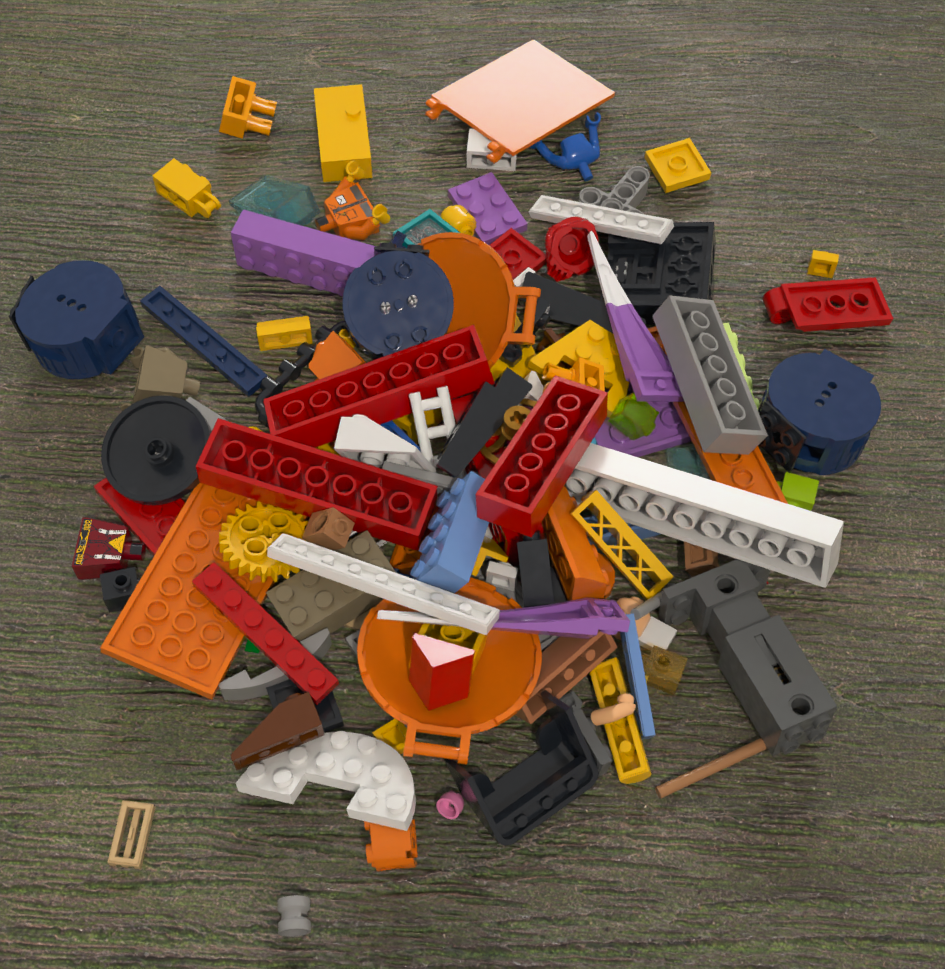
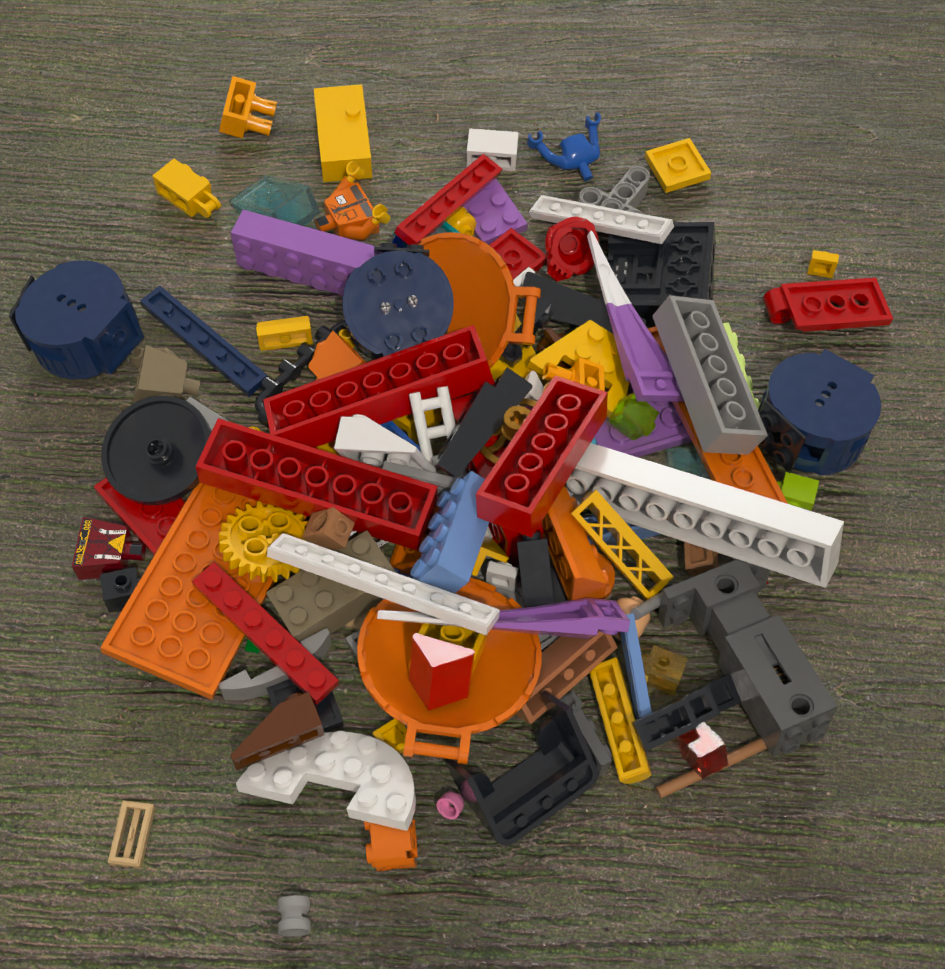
(448, 200): none -> red plate
(520, 98): flag -> none
(613, 713): light nougat arm -> none
(657, 634): white tile -> none
(685, 712): none -> black slope
(703, 750): none -> clear red brick

